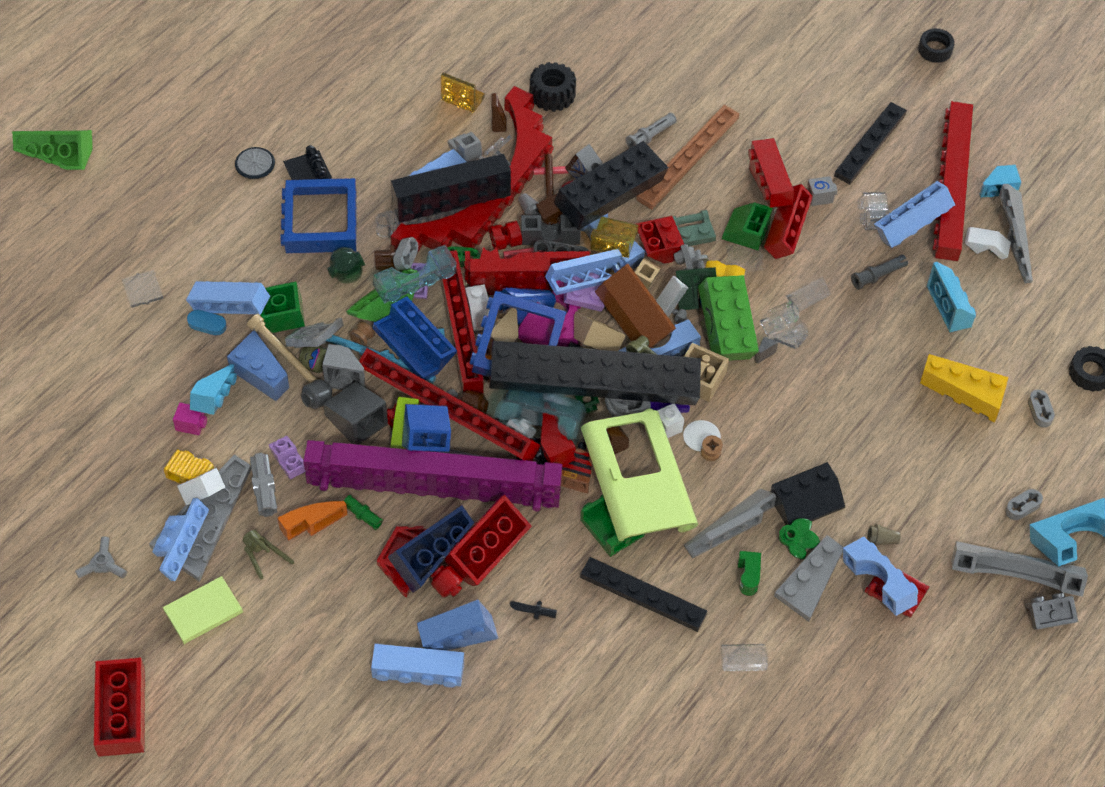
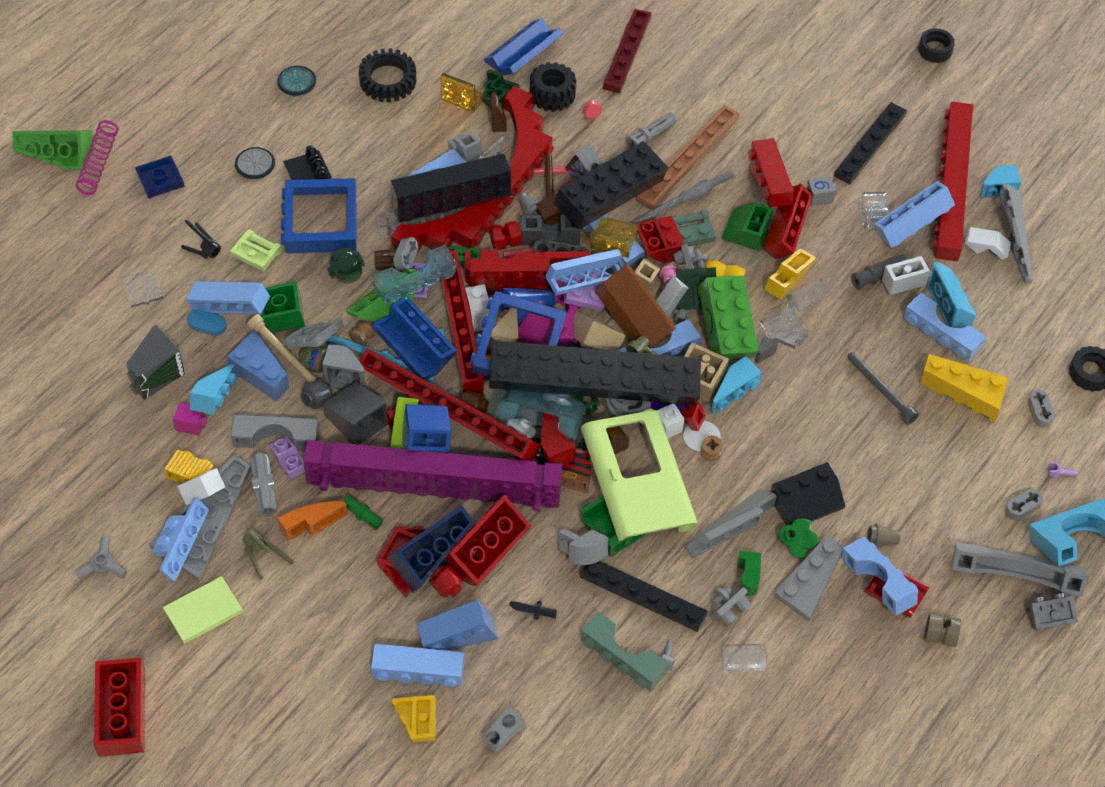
(90, 181): none -> dark pink piece
(154, 364): none -> dark grey slope
(159, 176): none -> clear blue tile
(208, 245): none -> black plant
(249, 430): none -> light grey arch
(253, 254): none -> yellowish green plate
(296, 80): none -> clear light blue wheel
(390, 91): none -> black tyre
(418, 716): none -> yellow wing
(498, 85): none -> dark green slope
(504, 730): none -> light grey leg
(522, 47): none -> slope
(585, 548): none -> light grey brick
(592, 109): none -> coral tile
(627, 51): none -> dark red tile
(644, 668): none -> sand green arch
(666, 656): none -> light grey hand
(667, 273): none -> bright pink brick
(693, 416): none -> red tile
(698, 190): none -> light grey sword
(724, 613): none -> light grey hips
(739, 379): none -> medium azure slope
(789, 273): none -> yellow slope
(905, 275): none -> white brick
(908, 413): none -> dark grey piece
(942, 630): none -> dark tan wheel
(962, 341): none -> light blue arch
(1058, 471): none -> lavender hand

